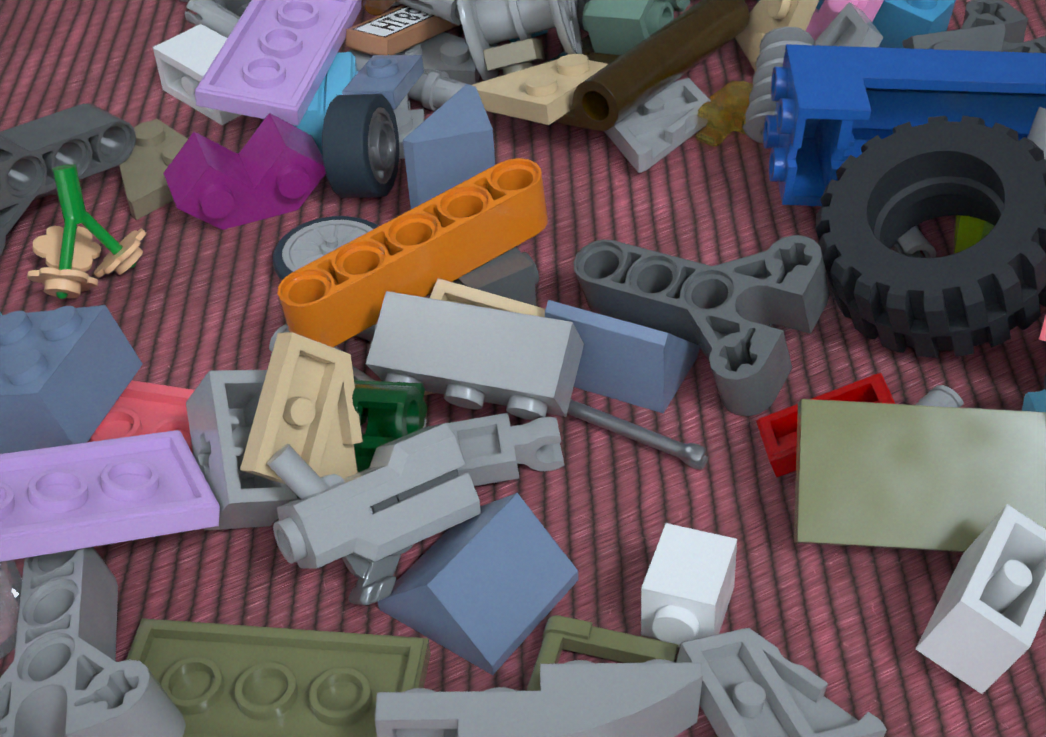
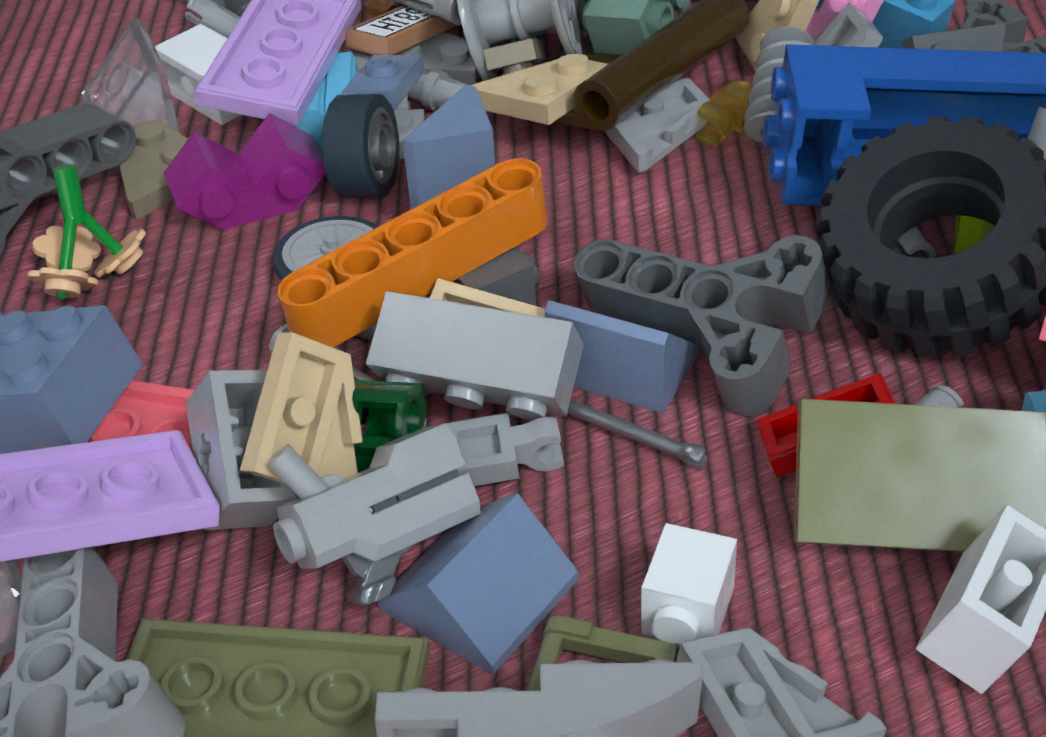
(133, 81): none -> clear slope

